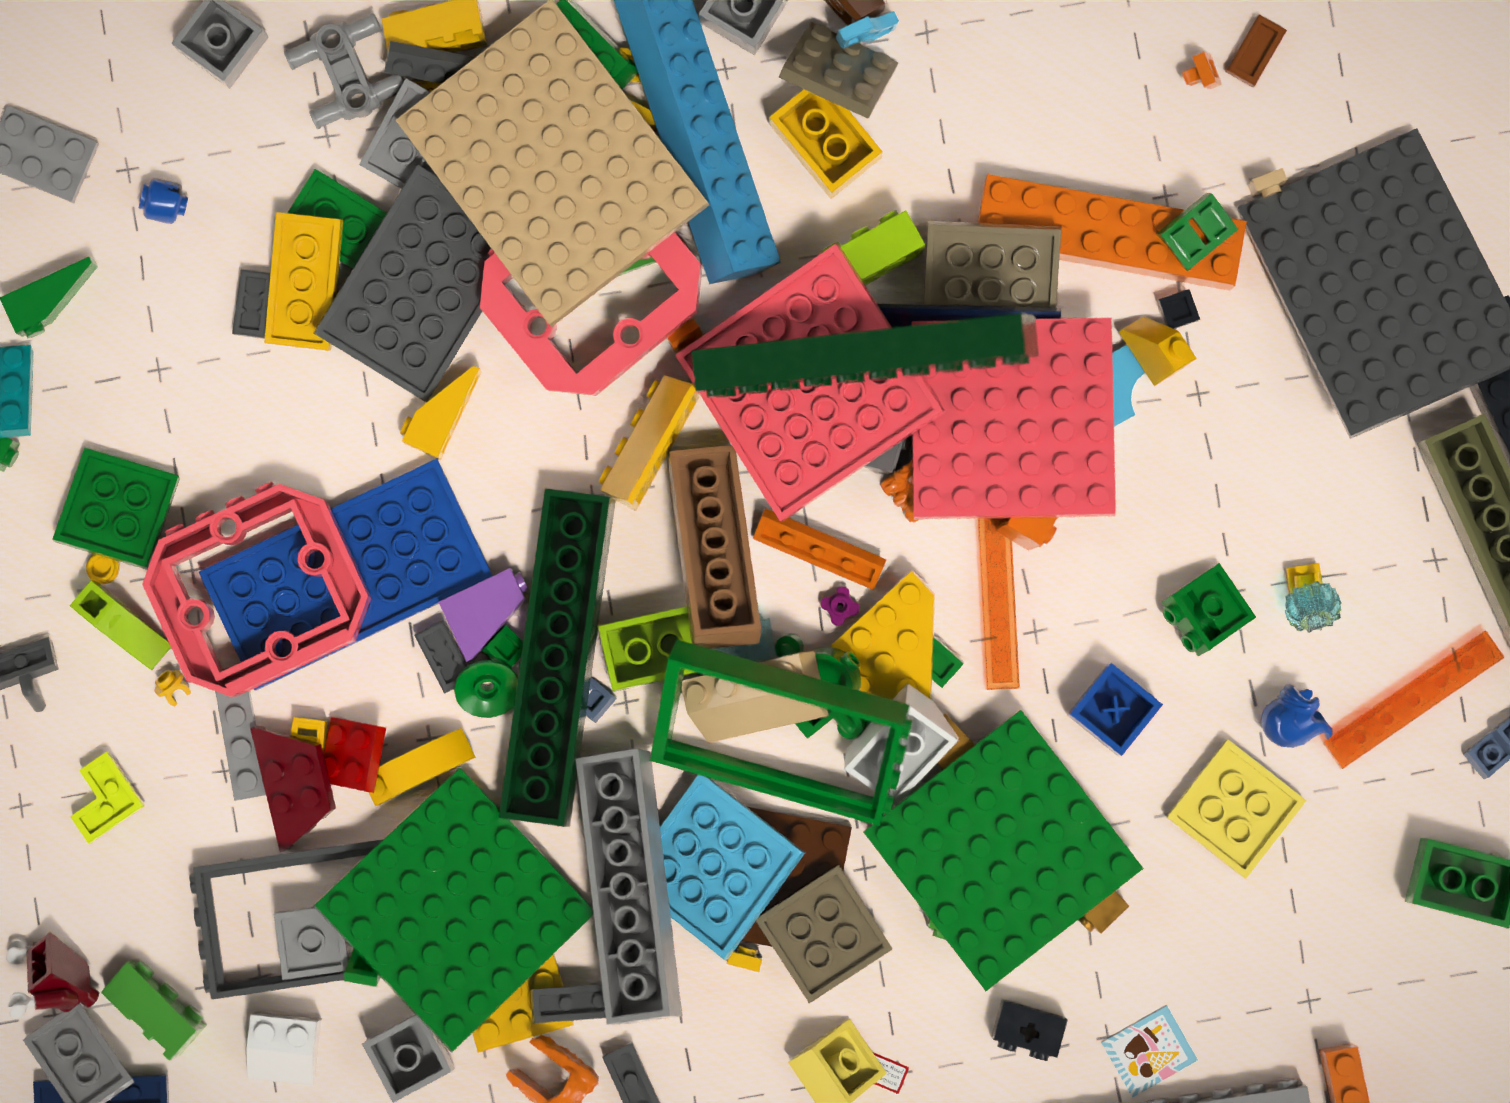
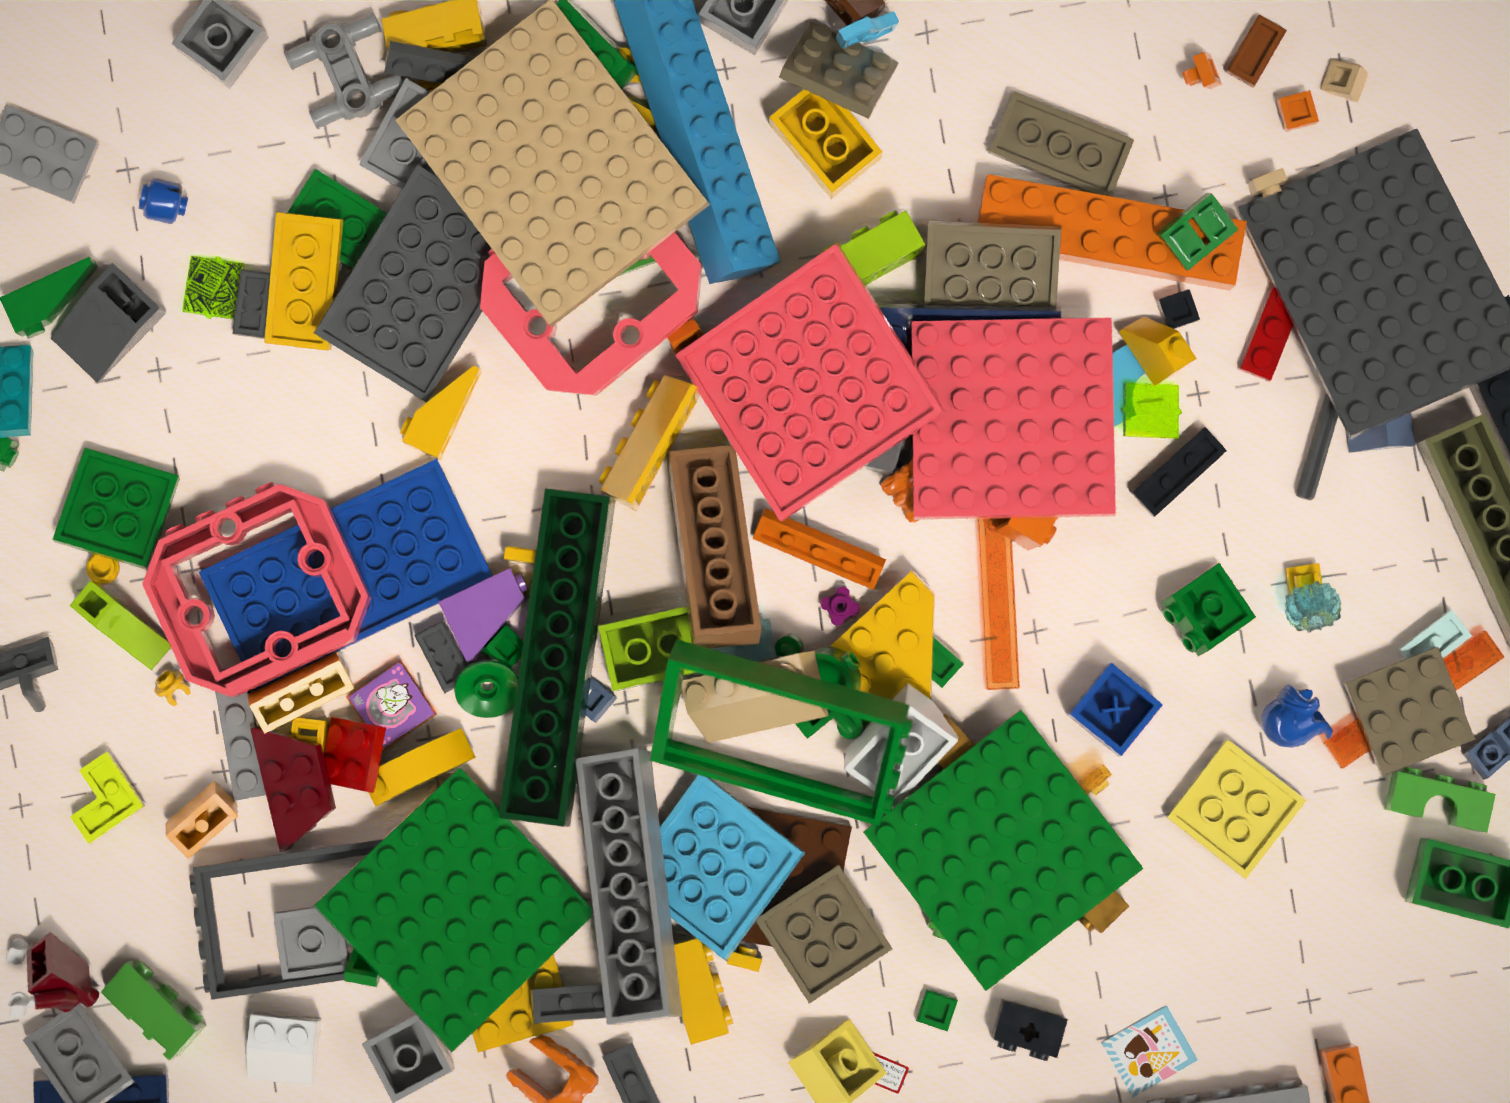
(107, 323): none -> dark grey slope
(201, 819): none -> light orange brick
(212, 287): none -> clear neon green piece
(300, 692): none -> yellow brick
(392, 702): none -> tile
(519, 555): none -> yellow tile
(699, 992): none -> yellow brick
(863, 353): dark green brick -> none
(936, 1010): none -> green tile
(1060, 146): none -> dark tan plate
(1096, 780): none -> clear yellow plate
(1150, 410): none -> clear neon green piece
(1179, 472): none -> black plate
(1268, 339): none -> red plate
(1298, 110): none -> orange plate
(1318, 451): none -> dark grey axle
(1345, 80): none -> tan slope
(1391, 435): none -> sand blue slope
(1409, 711): none -> dark tan plate
(1444, 633): none -> light aqua plate
(1469, 805): none -> bright green arch

